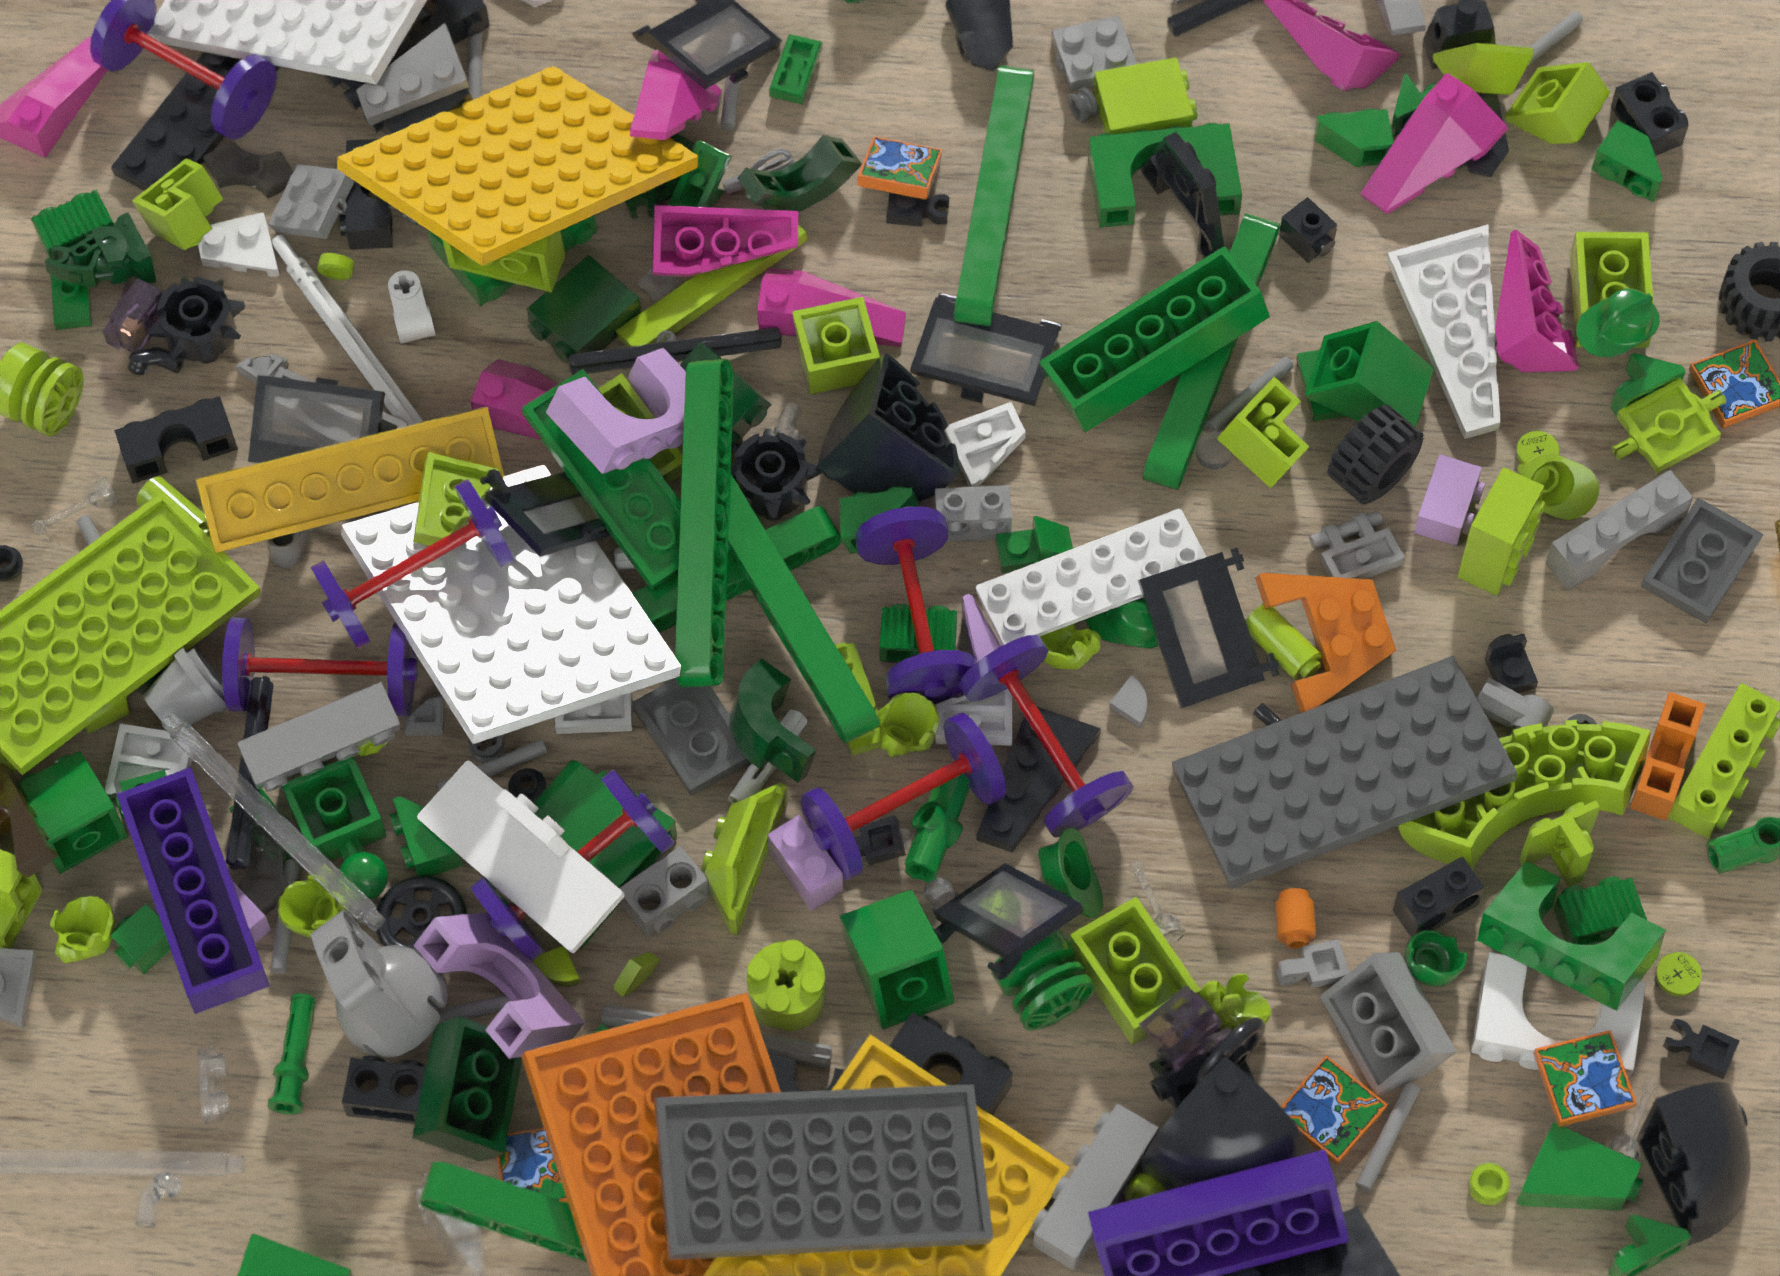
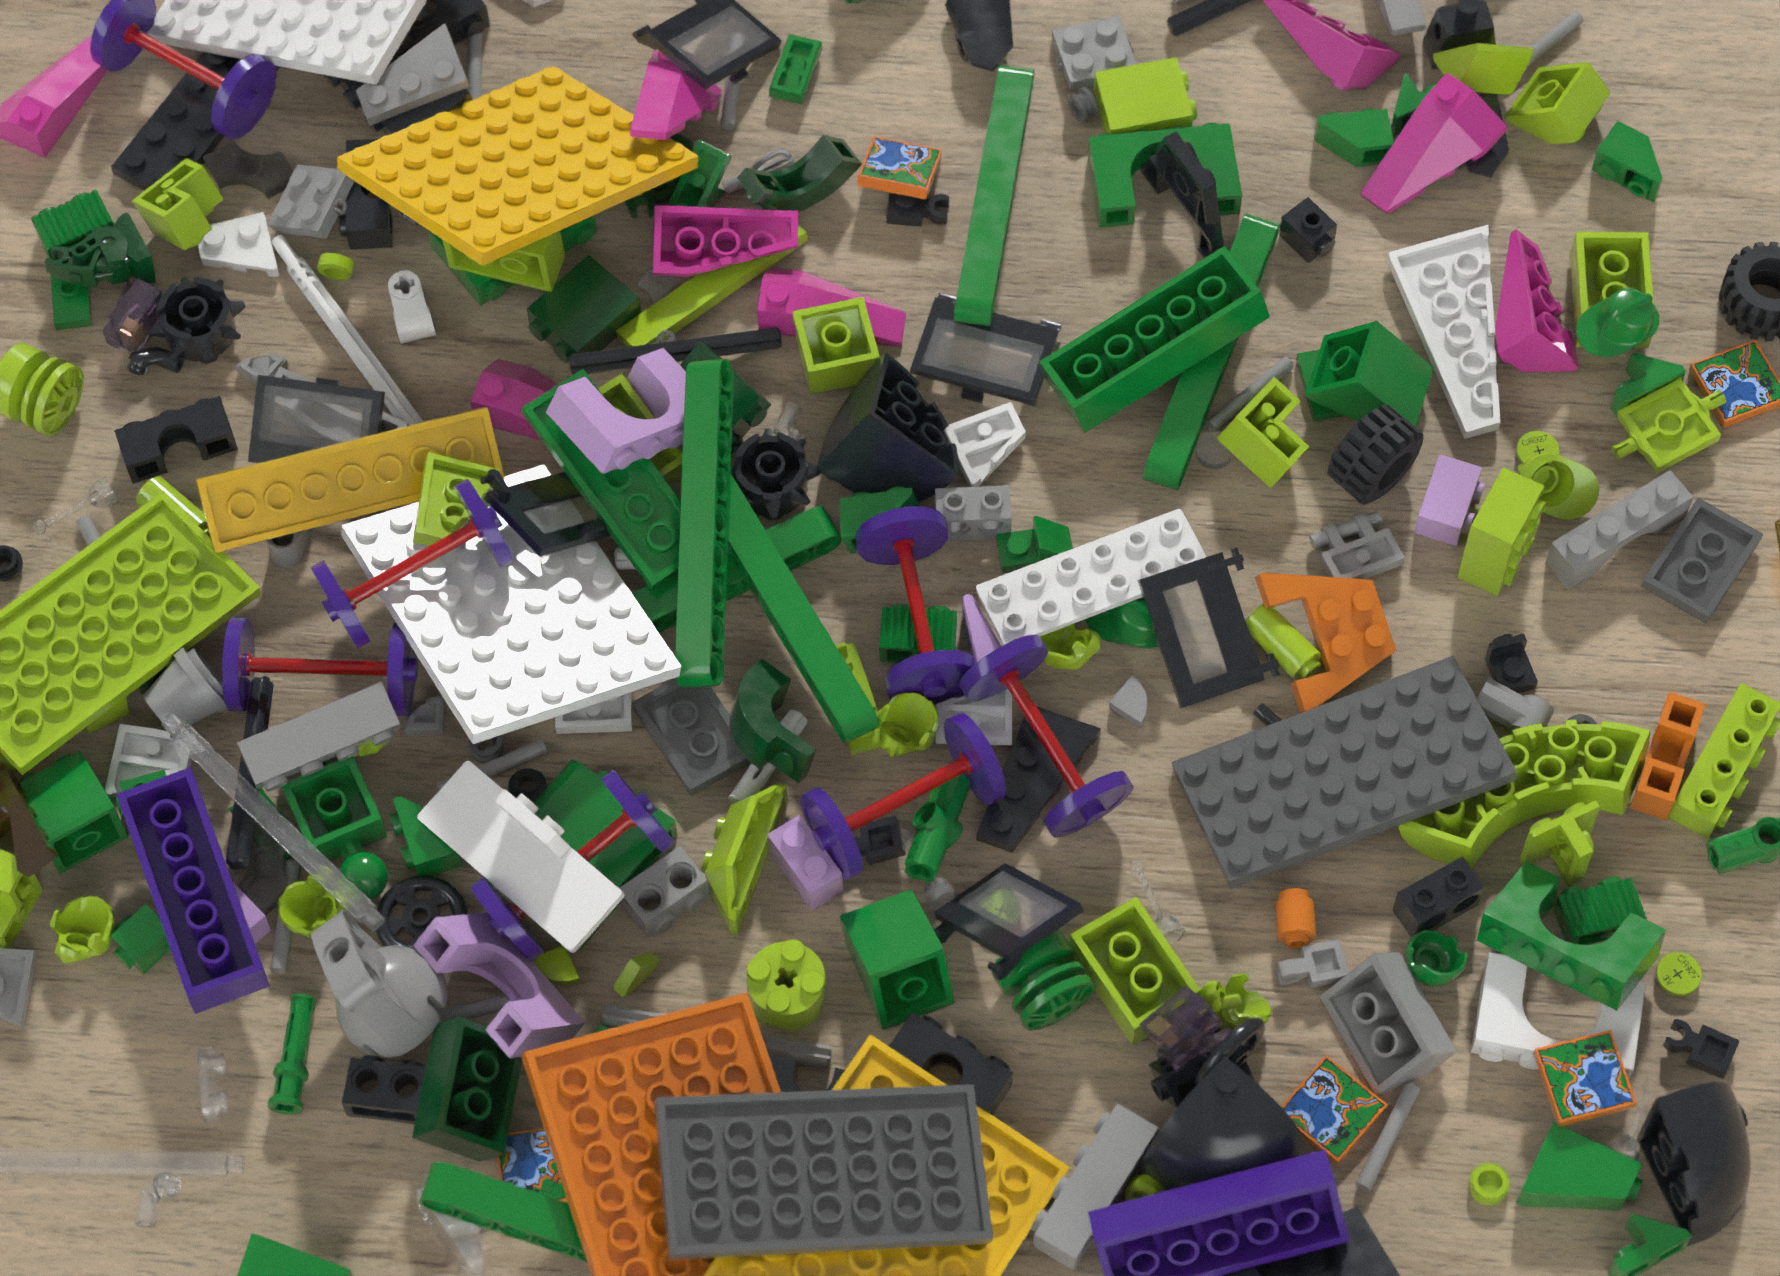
(1069, 870): green piece -> none
(1649, 115): black brick -> none

